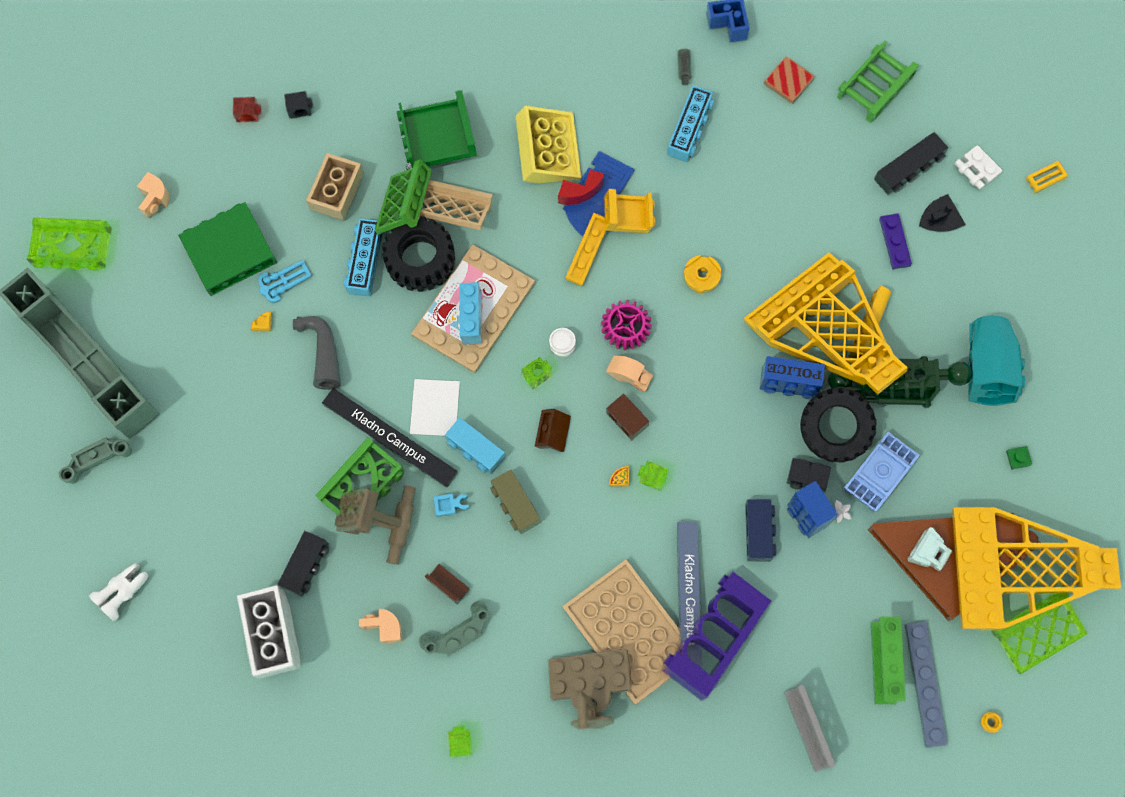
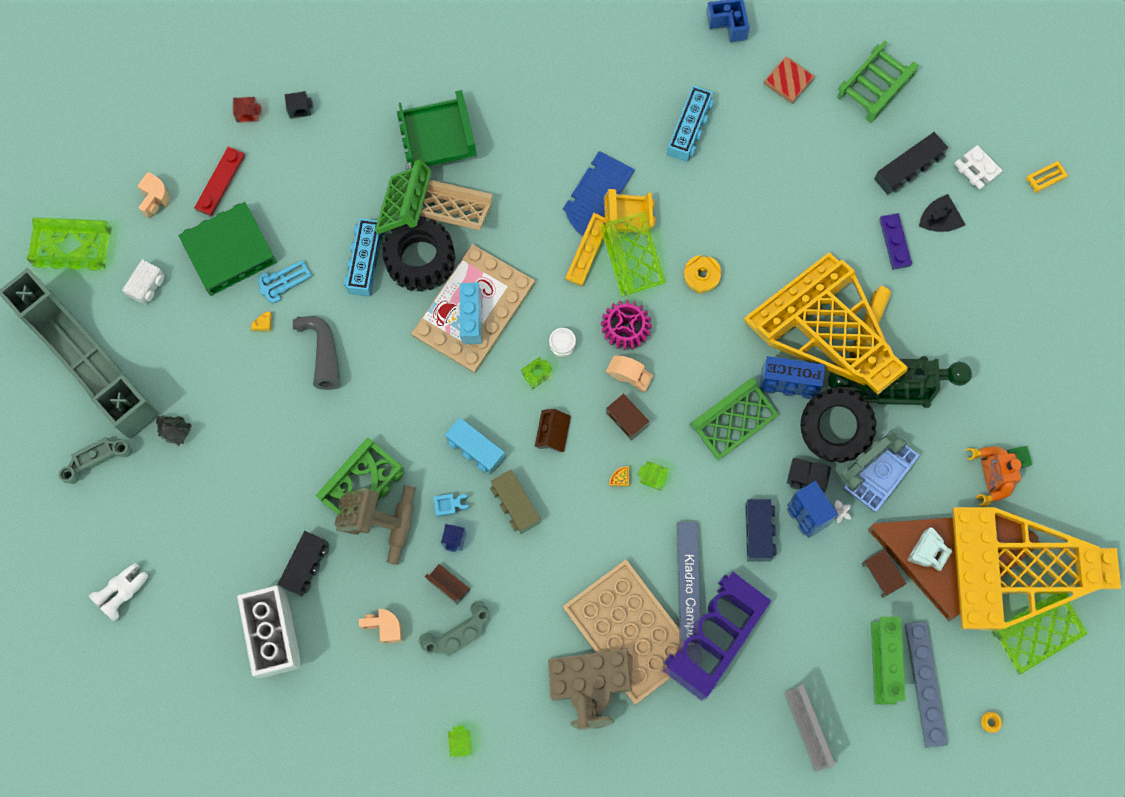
(143, 282): none -> white brick
(173, 429): none -> clear smoke hair
(219, 181): none -> red plate
(335, 186): tan brick -> none
(390, 437): black tile -> none
(434, 406): white sticker -> none
(453, 538): none -> clear blue brick
(547, 145): light yellow slope -> none
(574, 193): red brick -> none
(617, 257): none -> clear neon green fence
(684, 65): clear smoke cylinder -> none
(722, 406): none -> bright green fence
(864, 460): none -> sand green plate
(885, 573): none -> reddish brown panel
(994, 362): teal animal -> none
(1000, 472): none -> orange torso

